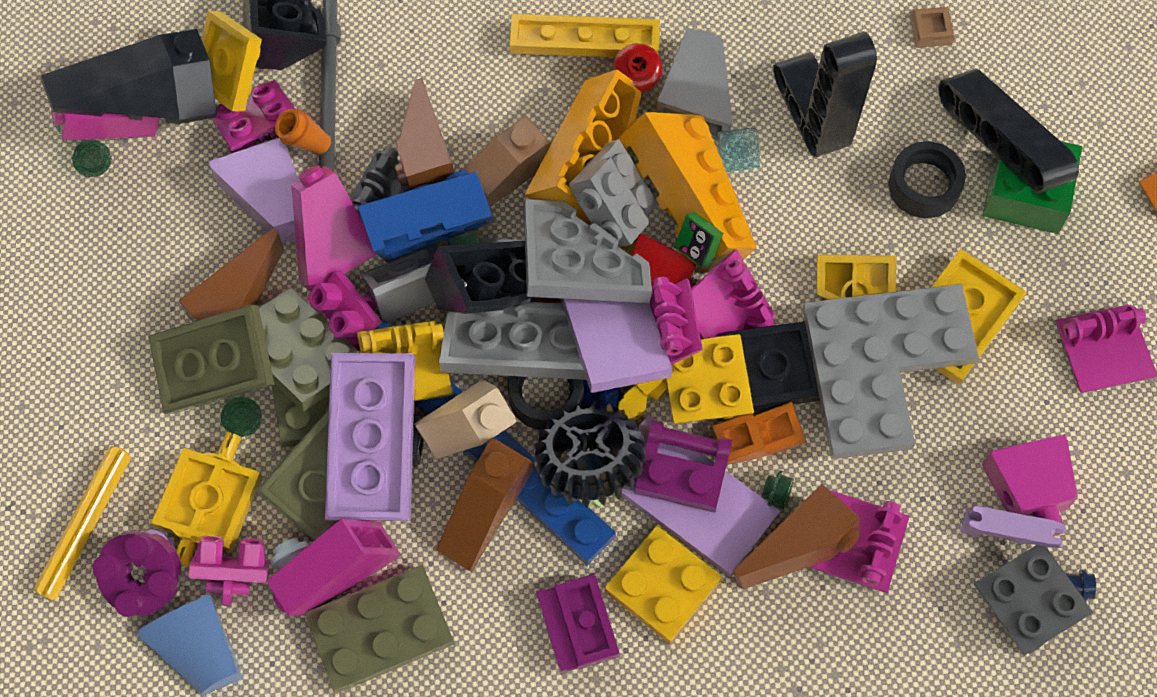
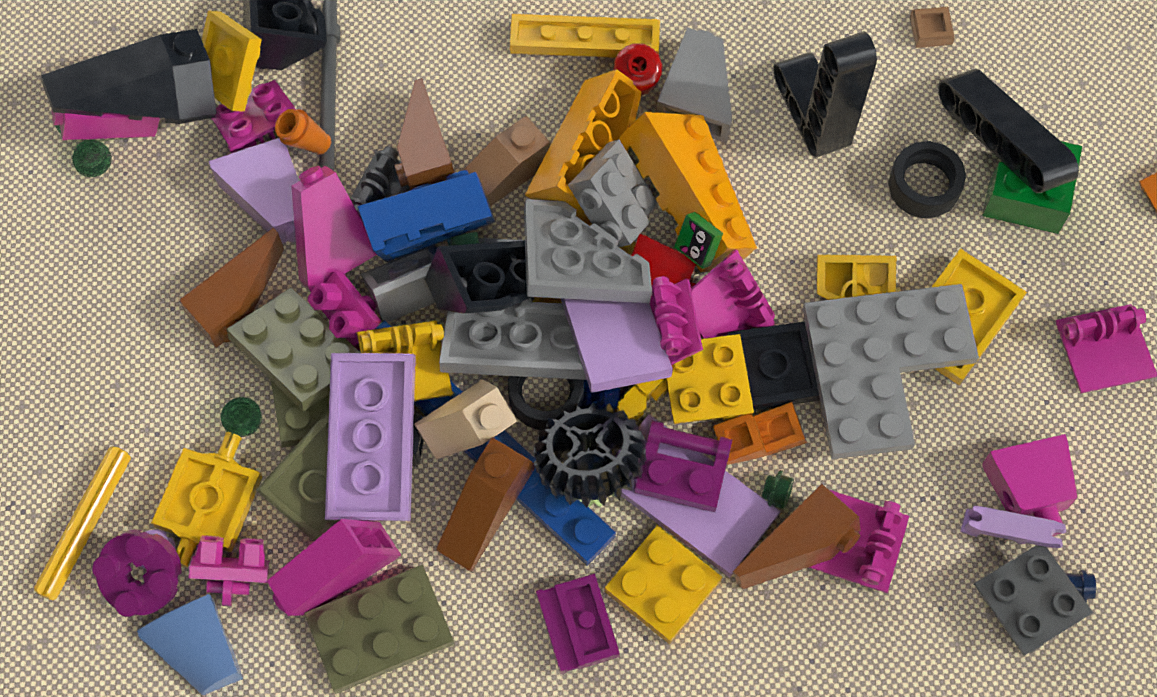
(211, 359): olive tile -> none
(286, 552): light aqua plate -> none
(739, 149): clear light blue plate -> none

